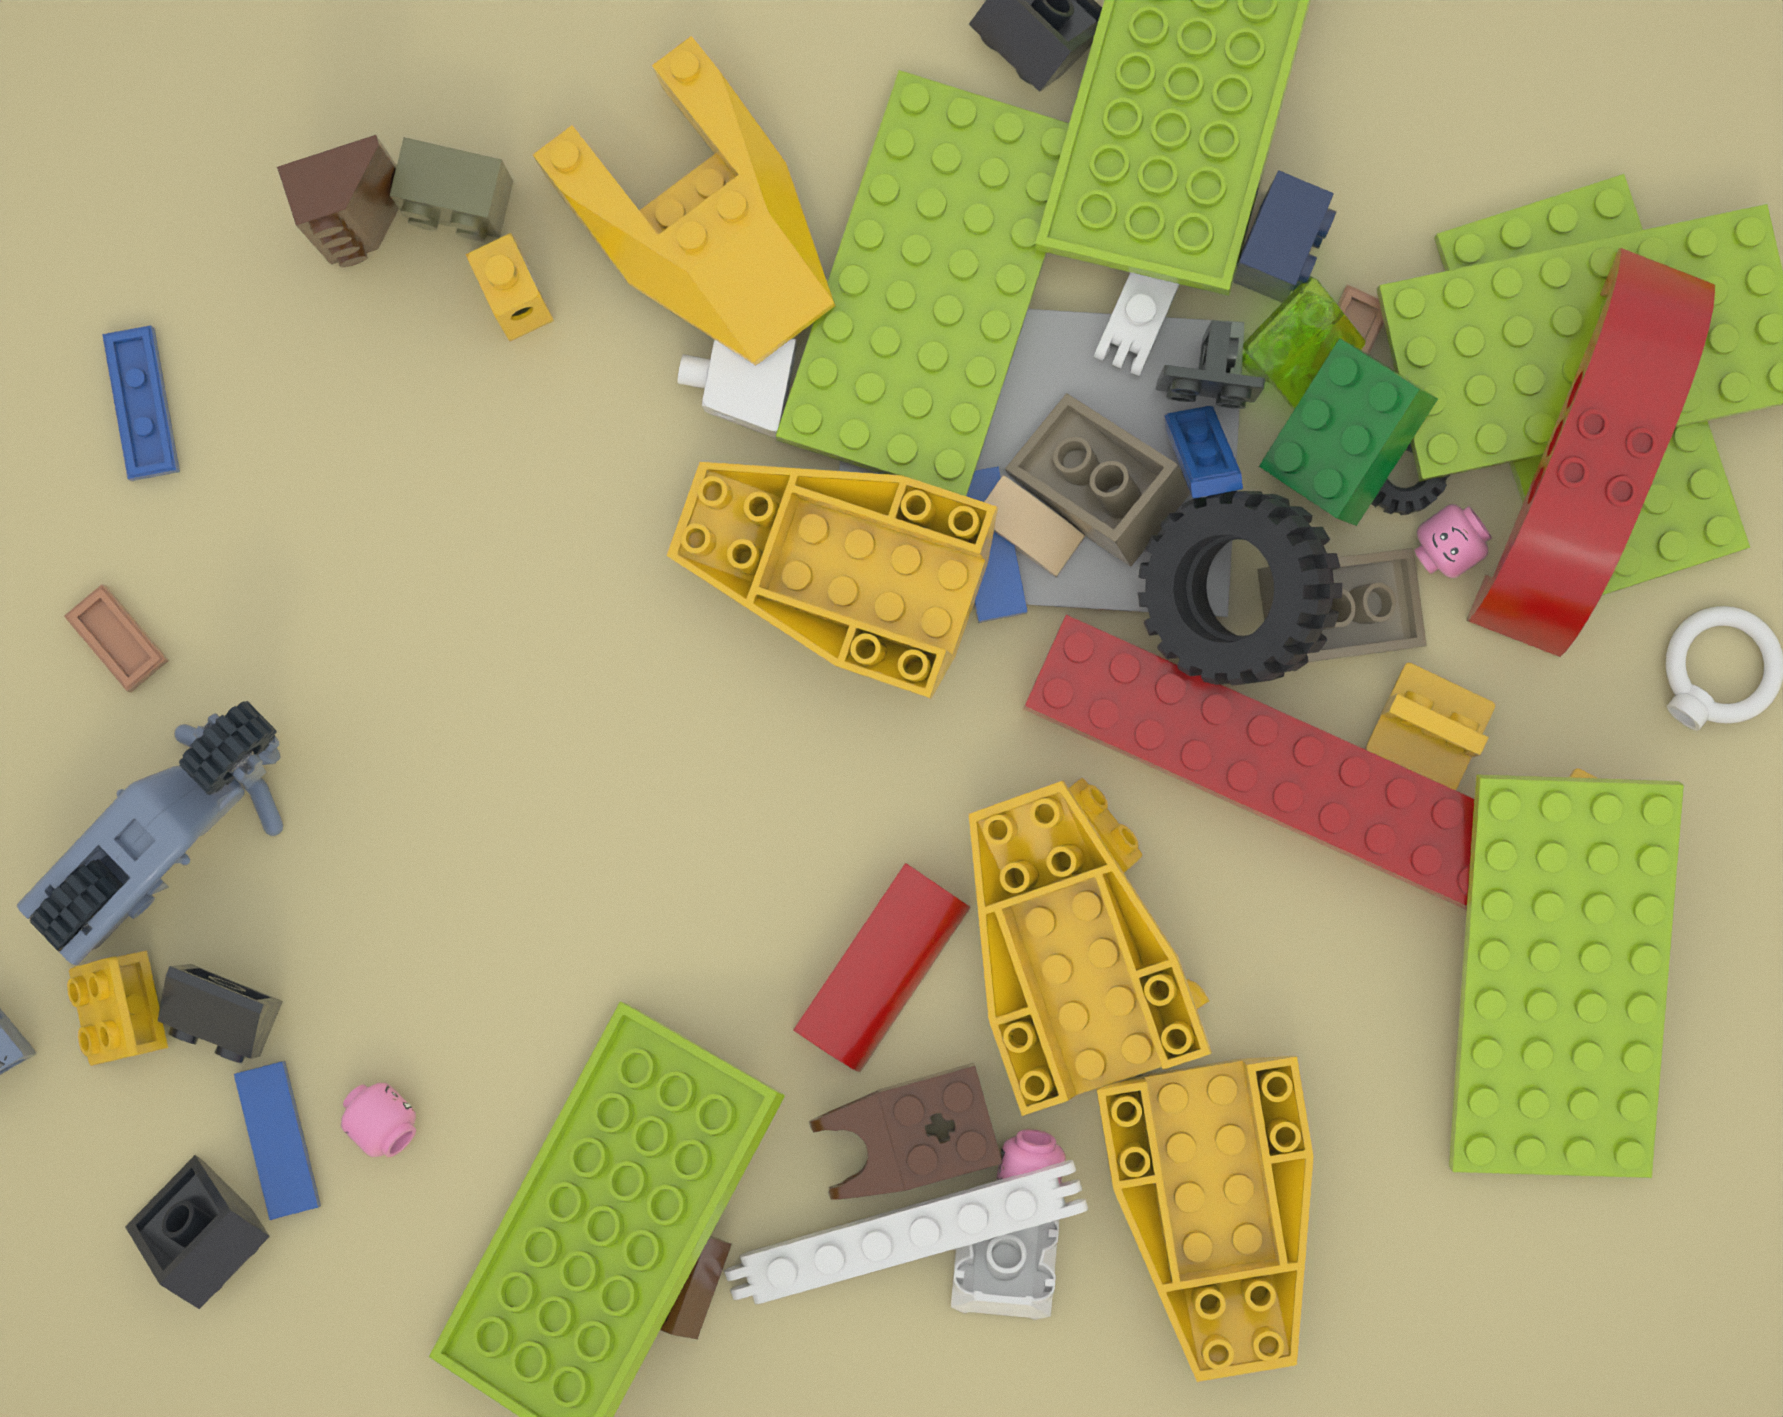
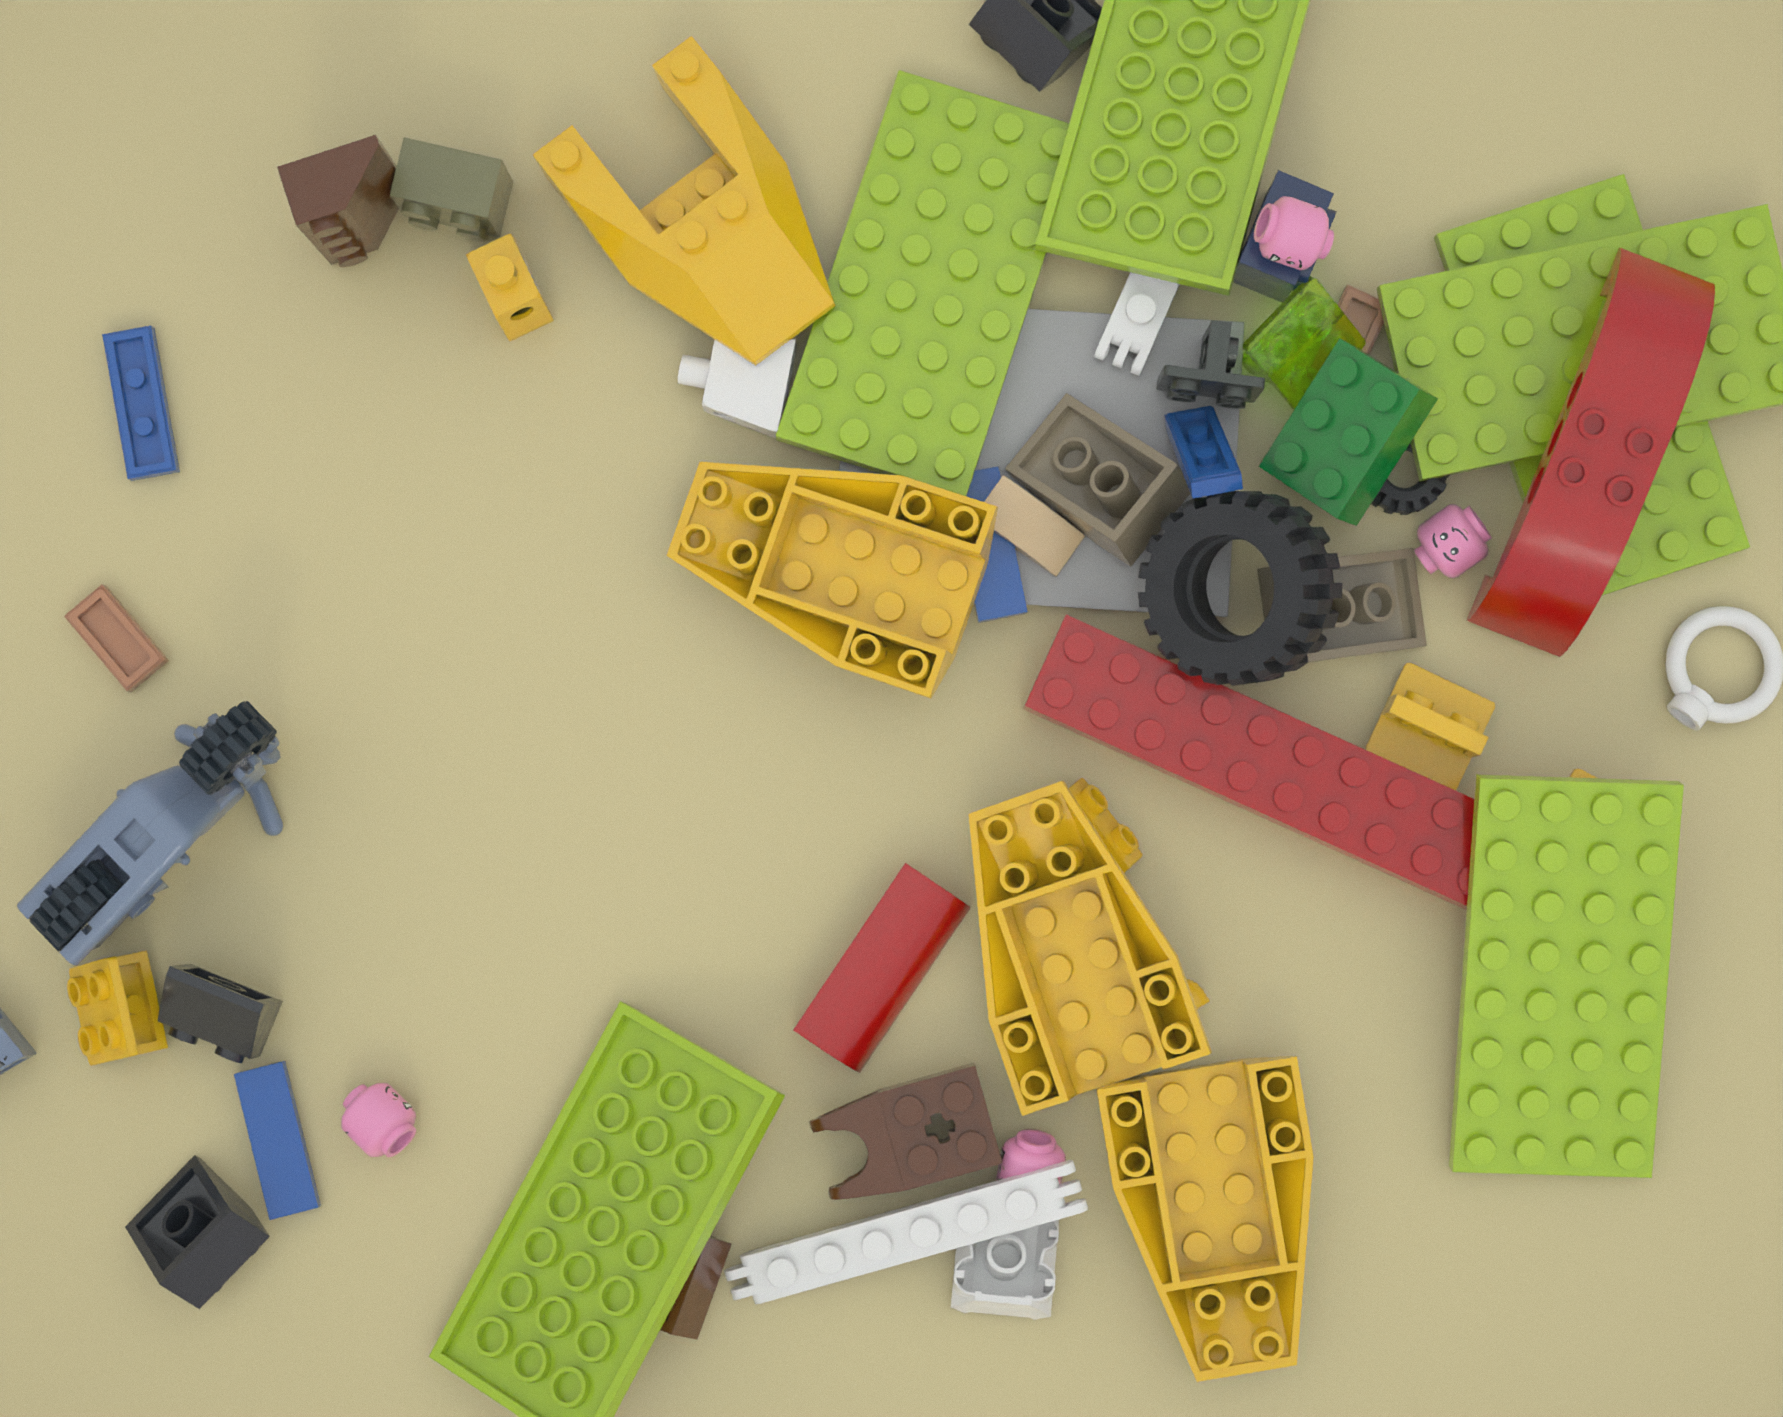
(1293, 233): none -> bright pink head

